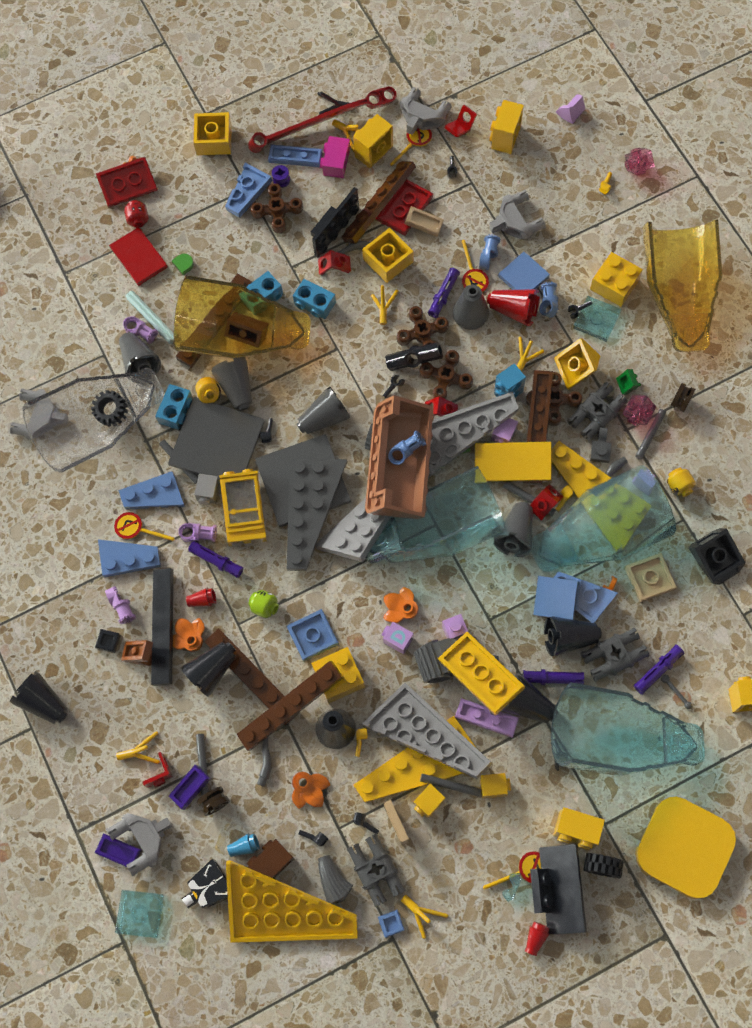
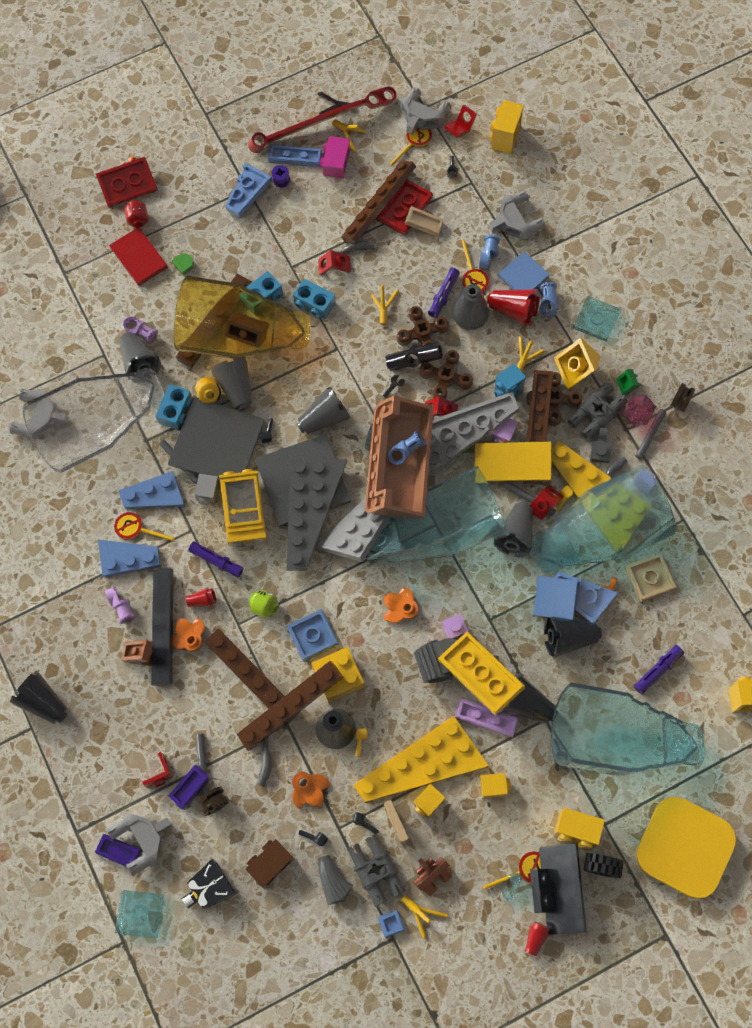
(101, 402): black tyre -> none
(107, 641): black tile -> none
(135, 752): yellow plant -> none
(150, 316): light aqua axle -> none
(199, 532): lavender connector -> none
(210, 667): black cone -> none
(212, 133): yellow brick -> none
(246, 845): dark azure cone -> none
(274, 911): yellow wing -> none
(277, 208): reddish brown gear -> none
(333, 221): black bracket -> none
(373, 140): yellow brick -> none
(388, 255): yellow brick -> none
(397, 637): lavender brick -> none
(419, 727): light grey wing -> none
(429, 871): none -> copper hips
(450, 785): dark grey bar -> none
(553, 677): dark purple pin -> none
(572, 110): lavender tile -> none
(578, 308): black hand -> none
(604, 186): yellow hand -> none
(612, 663): dark grey pin -> none
(616, 279): yellow brick -> none
(639, 161): clear pink brick -> none
(666, 679): dark grey hinge -> none
(681, 482): yellow head -> none
(684, 280): clear yellow windscreen -> none
(717, 555): black slope -> none

